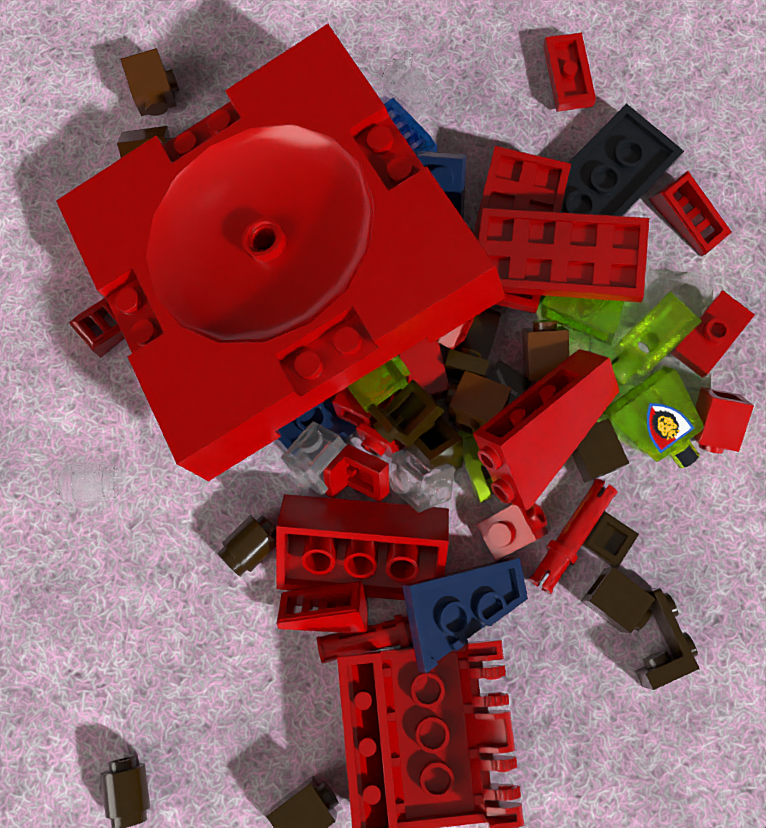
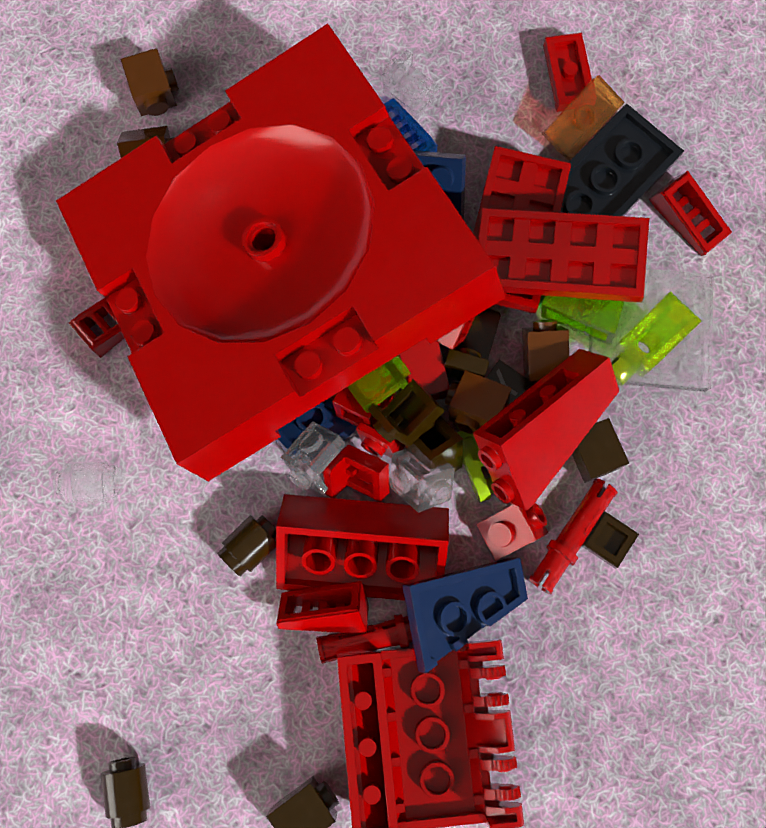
(583, 117): none -> clear orange plate
(619, 601): dark brown brick -> none
(659, 417): clear neon green torso -> none
(661, 667): dark brown bracket -> none
(714, 335): red plate -> none
(724, 420): red brick -> none

